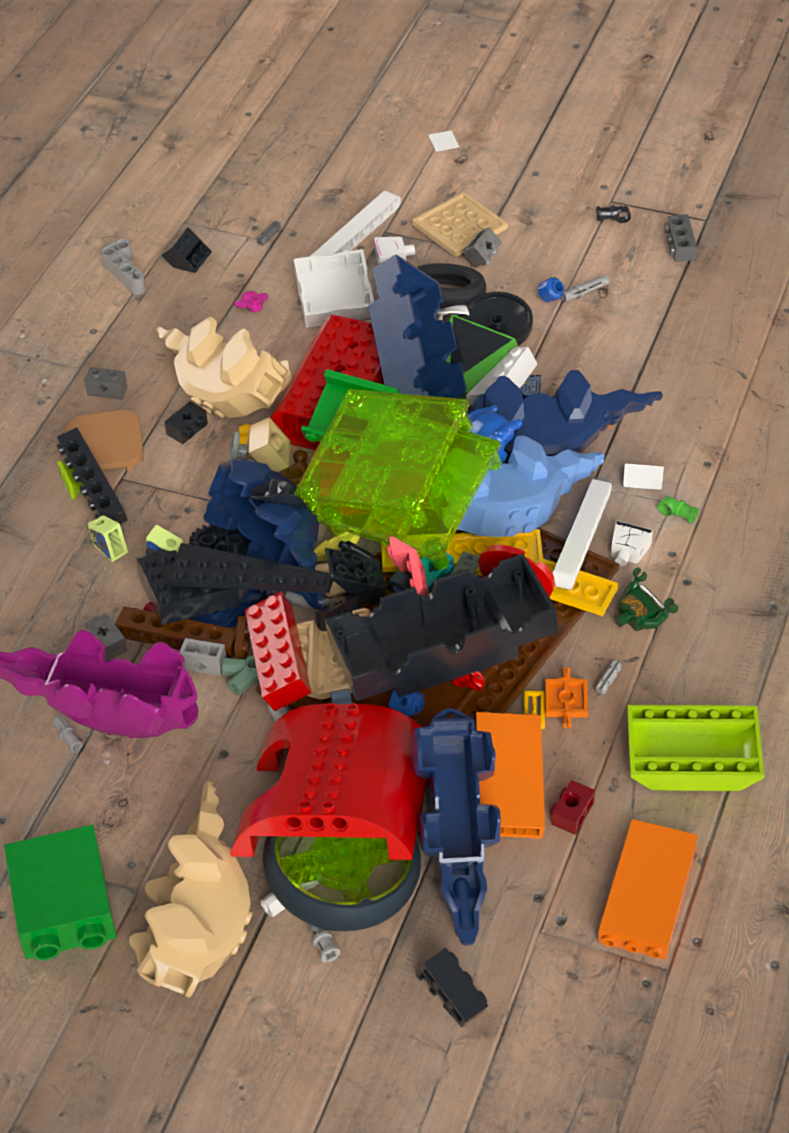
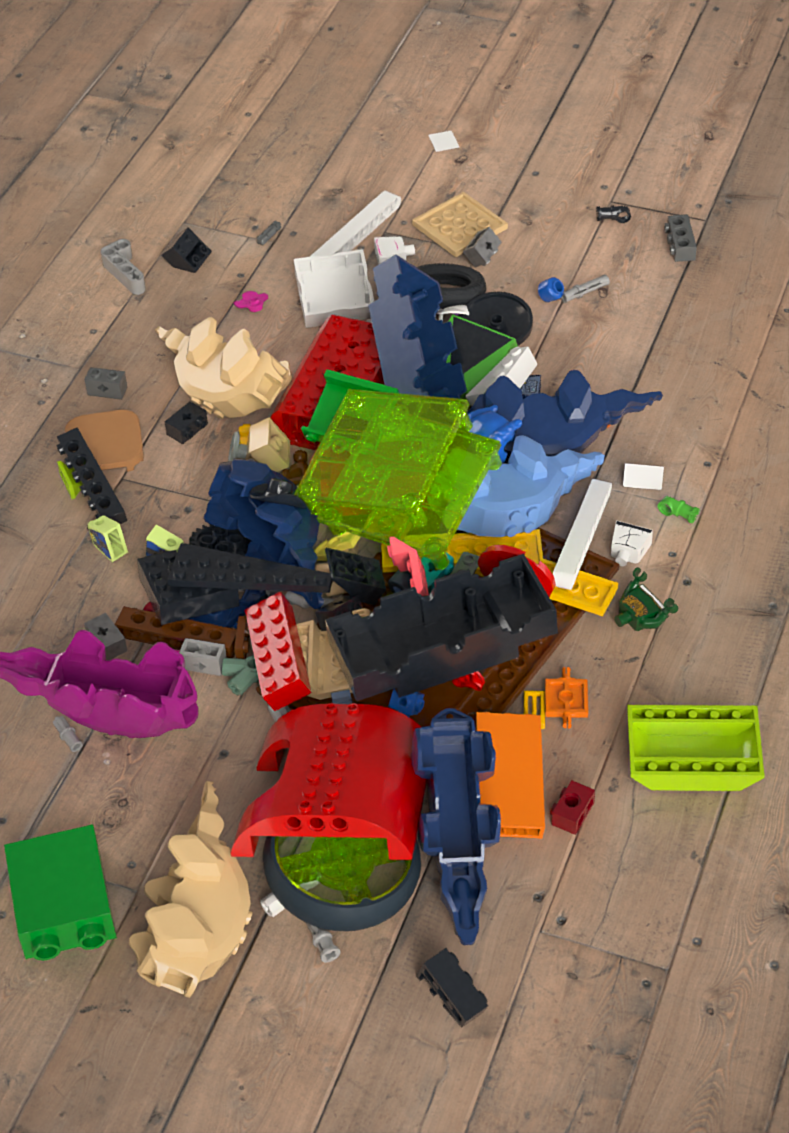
(352, 548): black cylinder -> none
(608, 677): light grey axle -> none
(648, 889): orange brick -> none

